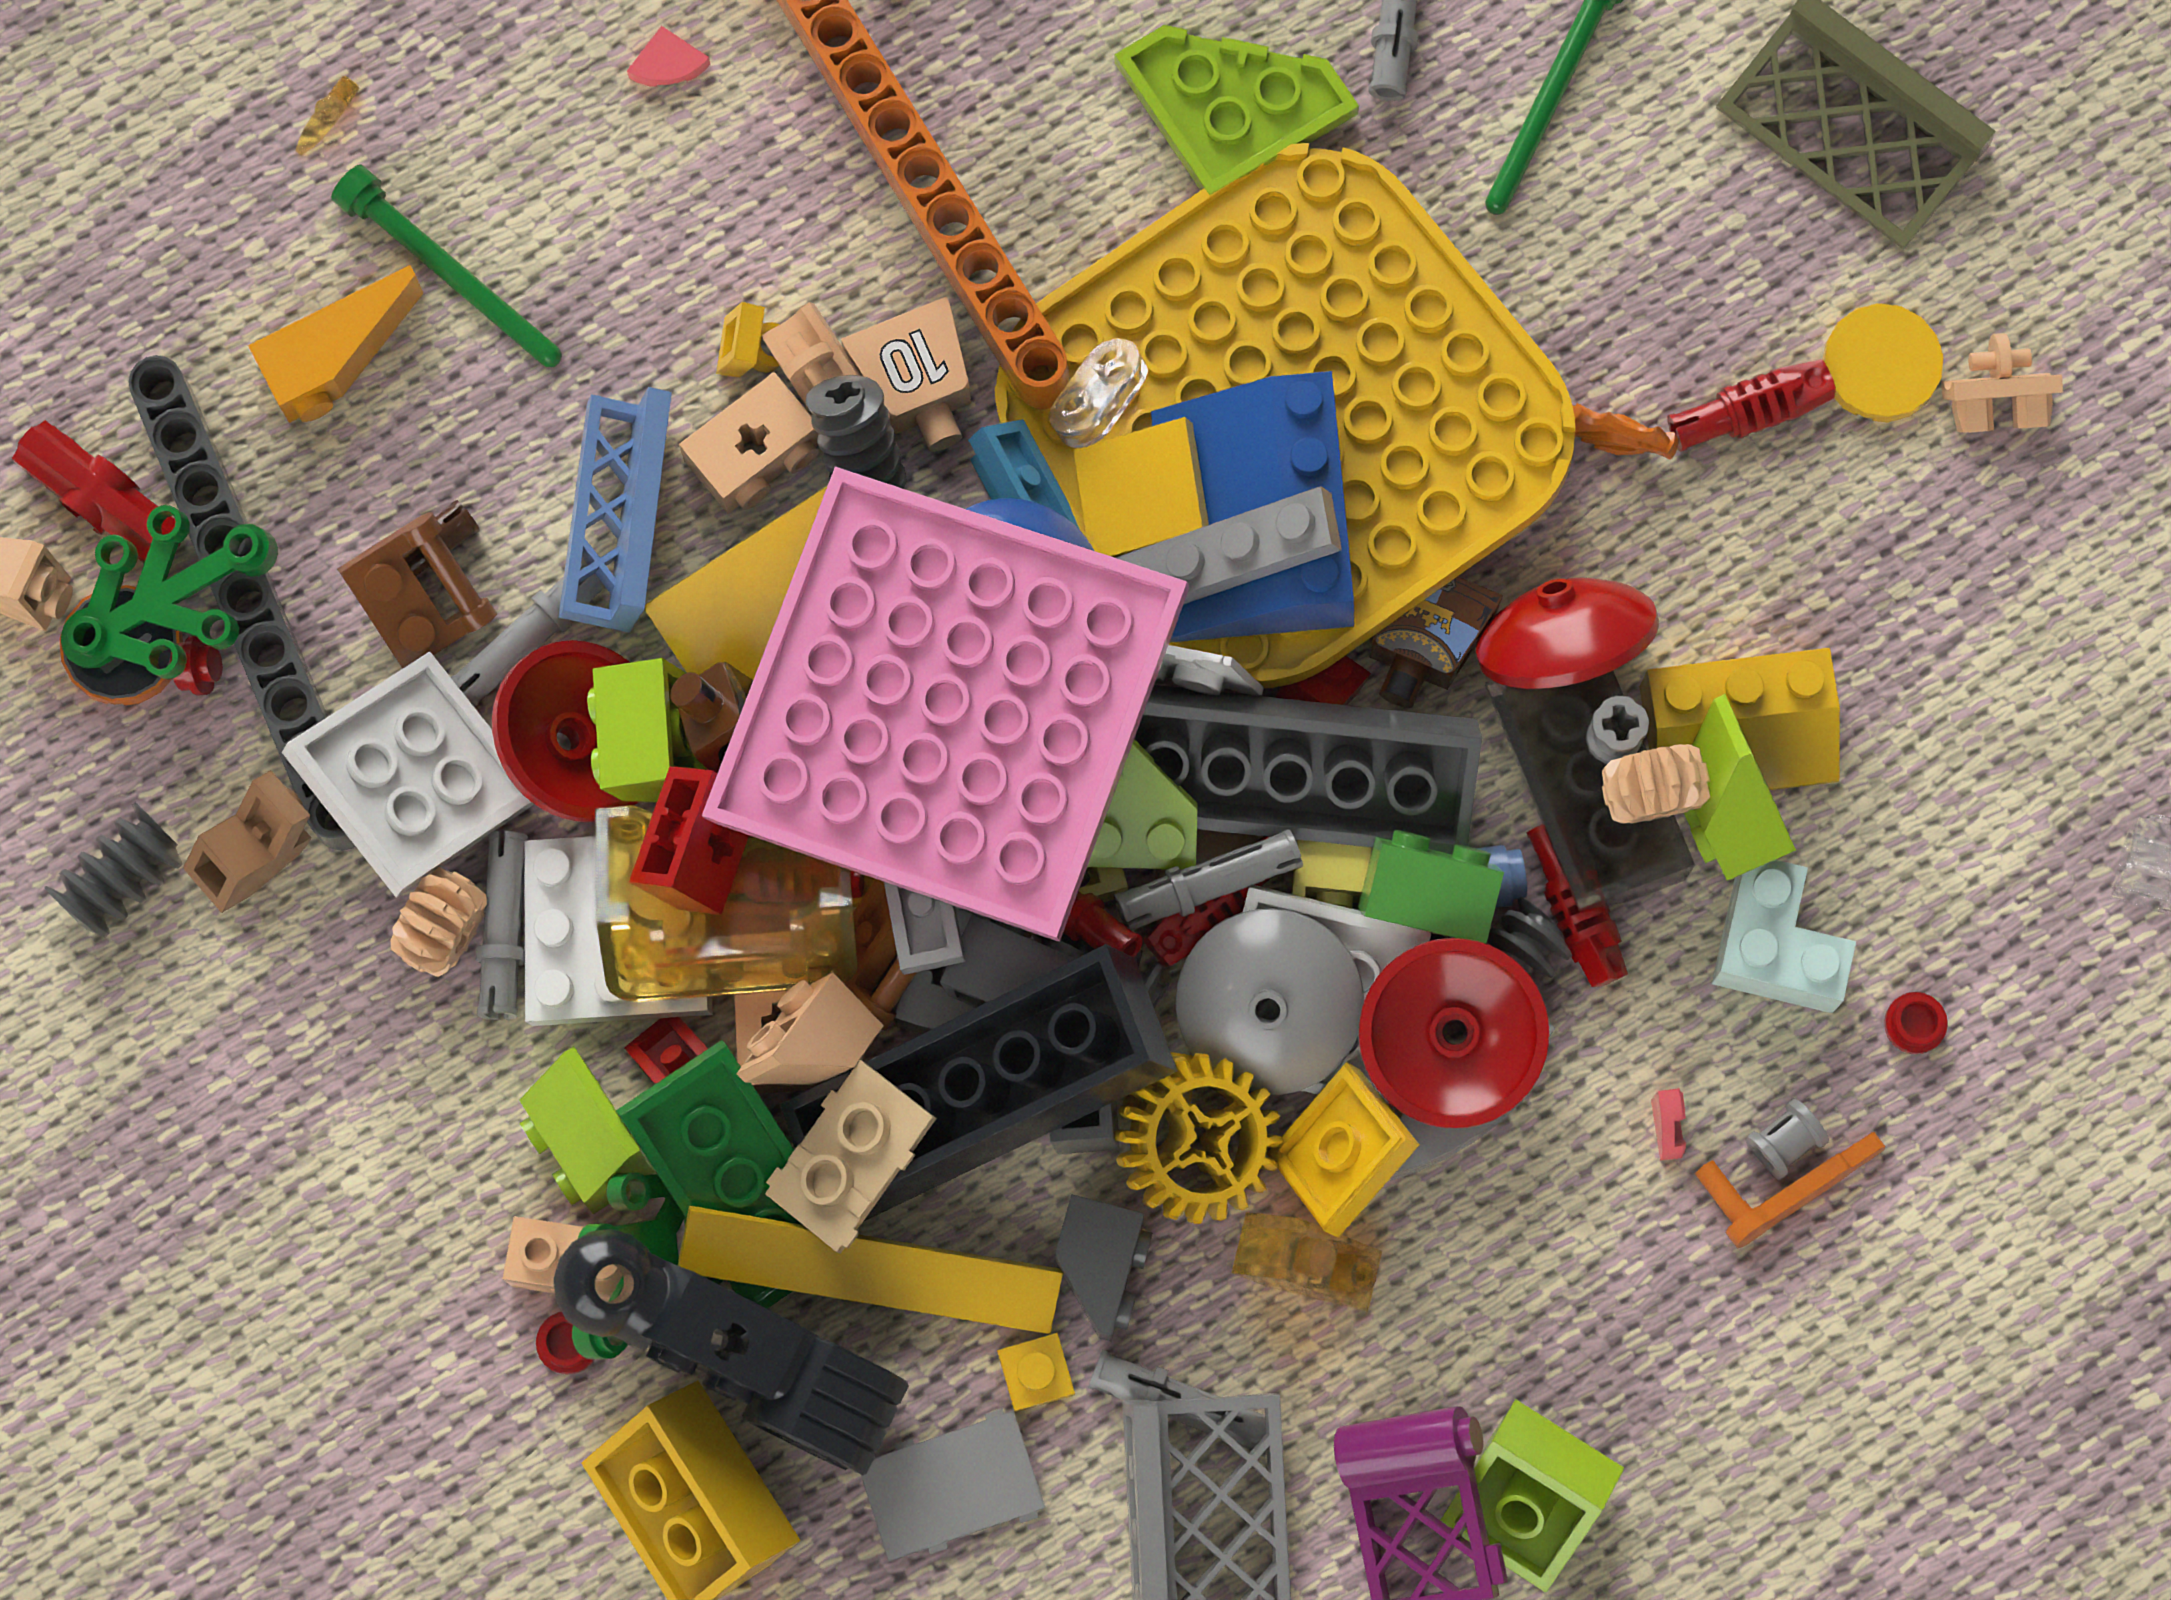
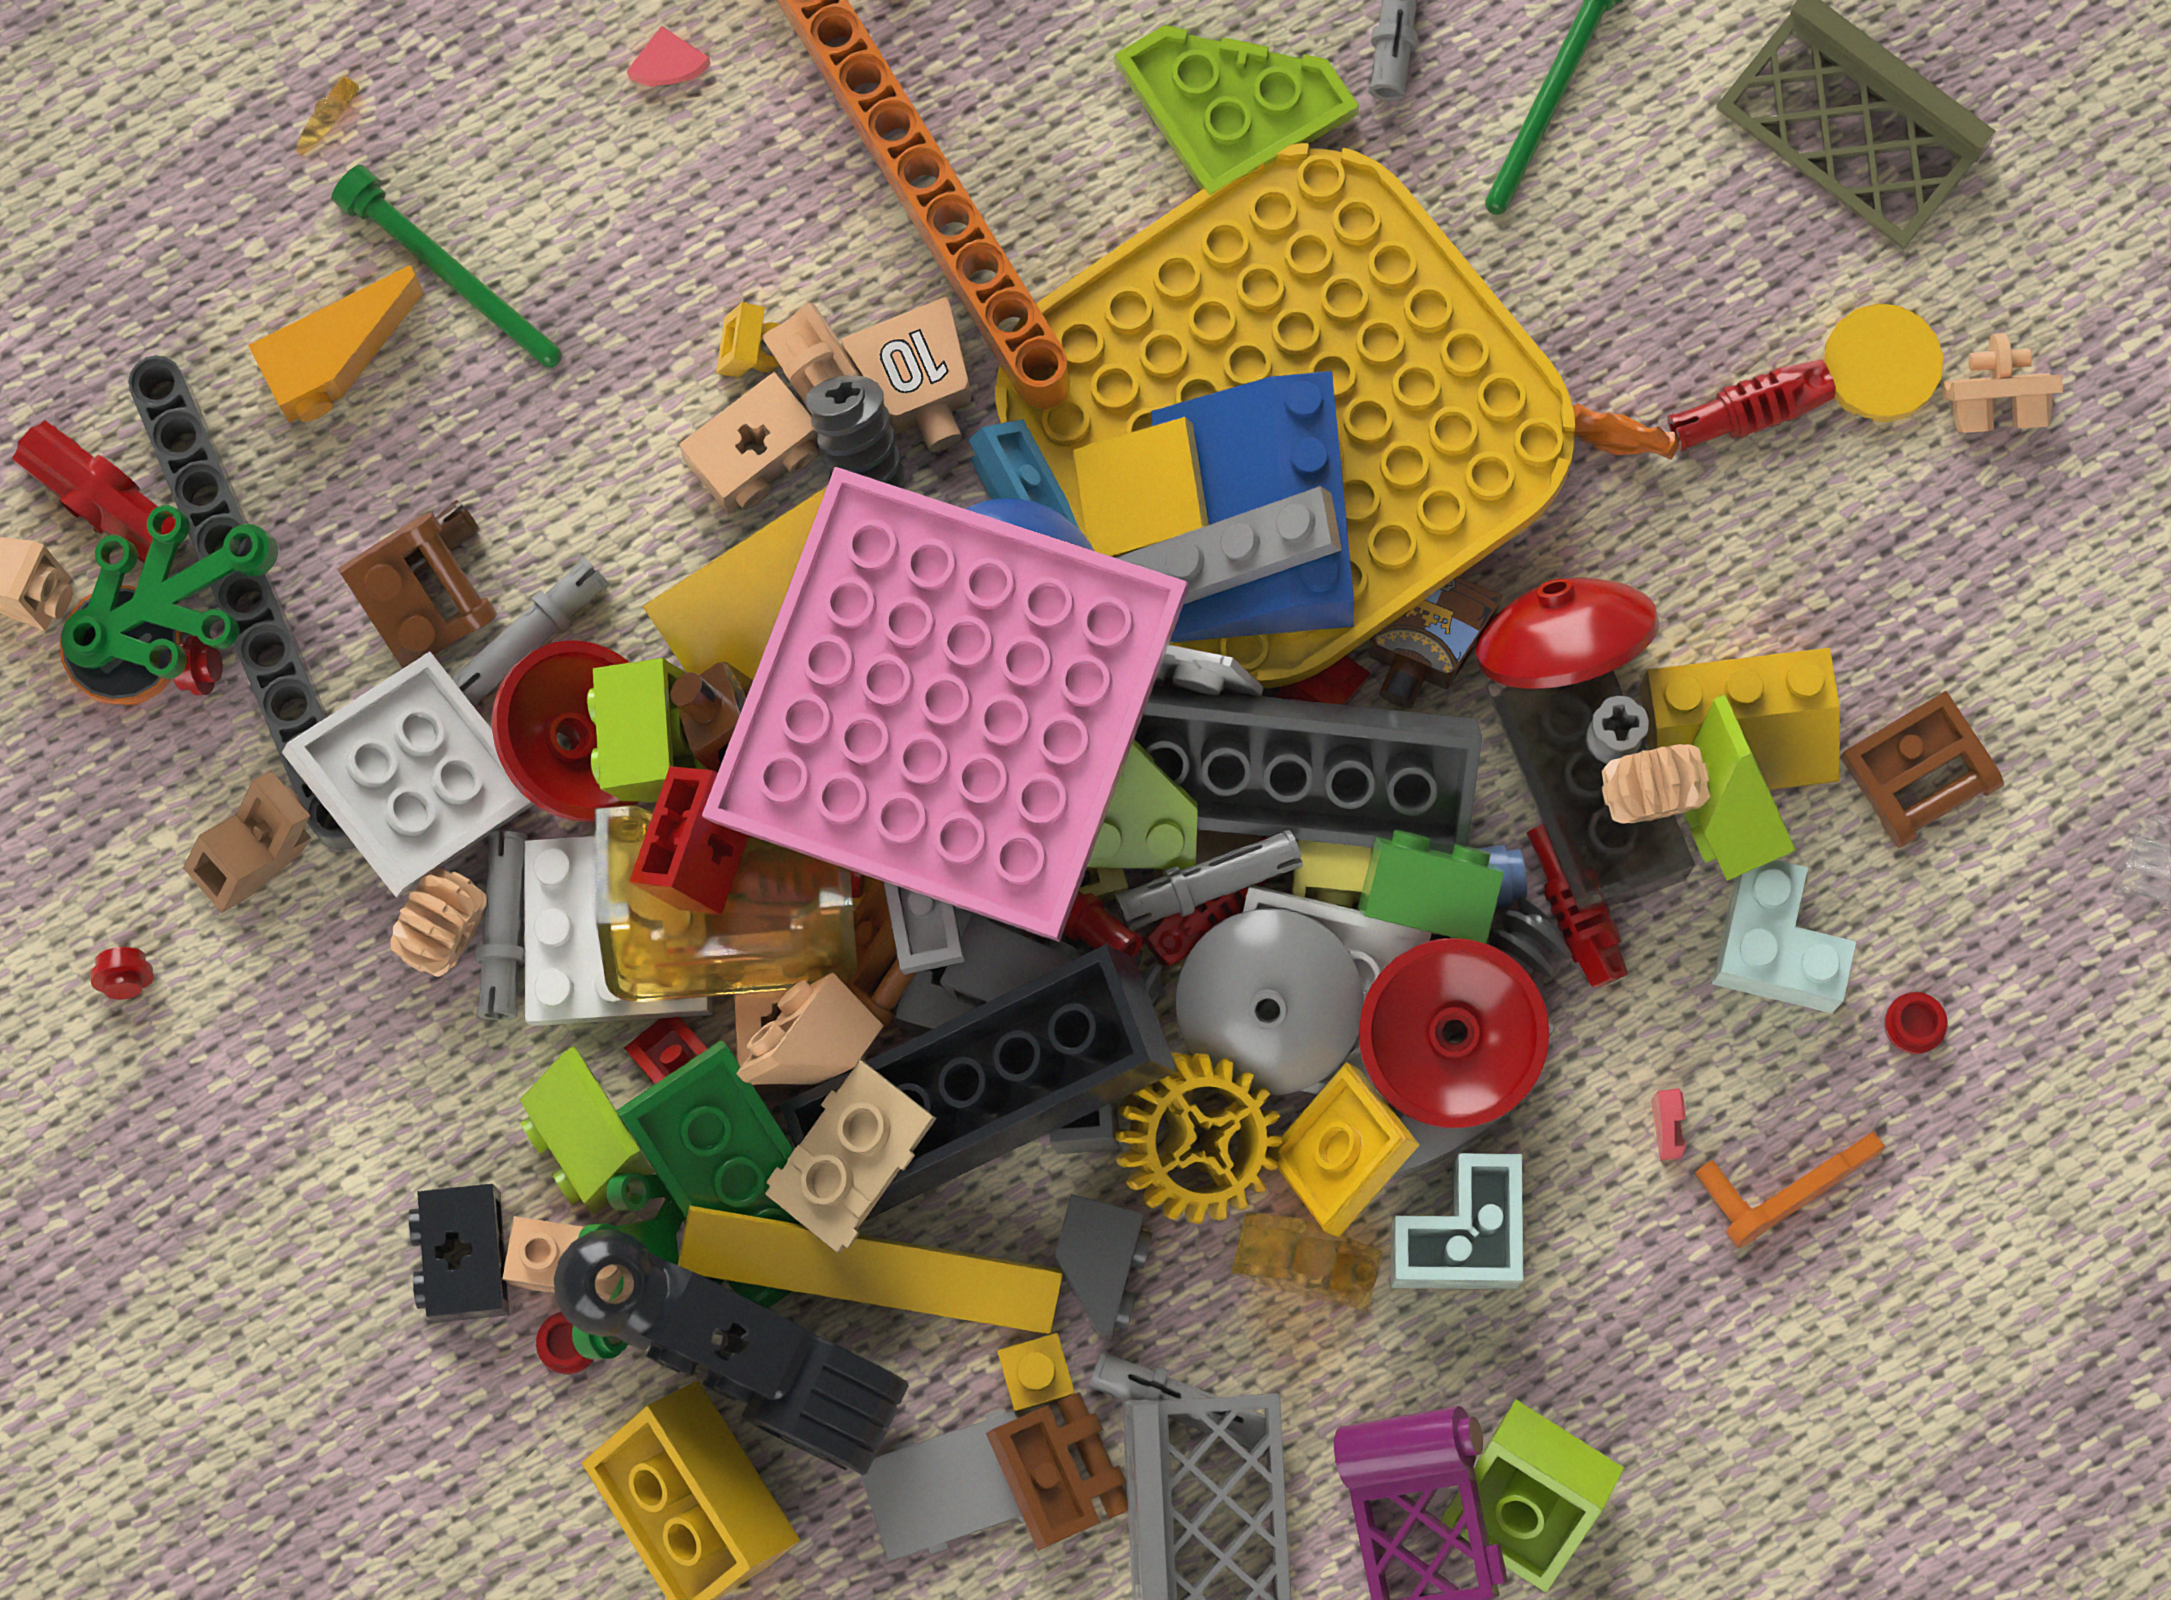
(117, 872): dark grey piece -> none
(121, 972): none -> red plate
(477, 1220): none -> black brick
(637, 505): medium blue fence -> none
(1044, 1474): none -> dark orange plate
(1098, 393): clear plate -> none
(1478, 1243): none -> light aqua brick
(1787, 1139): light grey bush -> none
(1909, 752): none -> dark orange plate

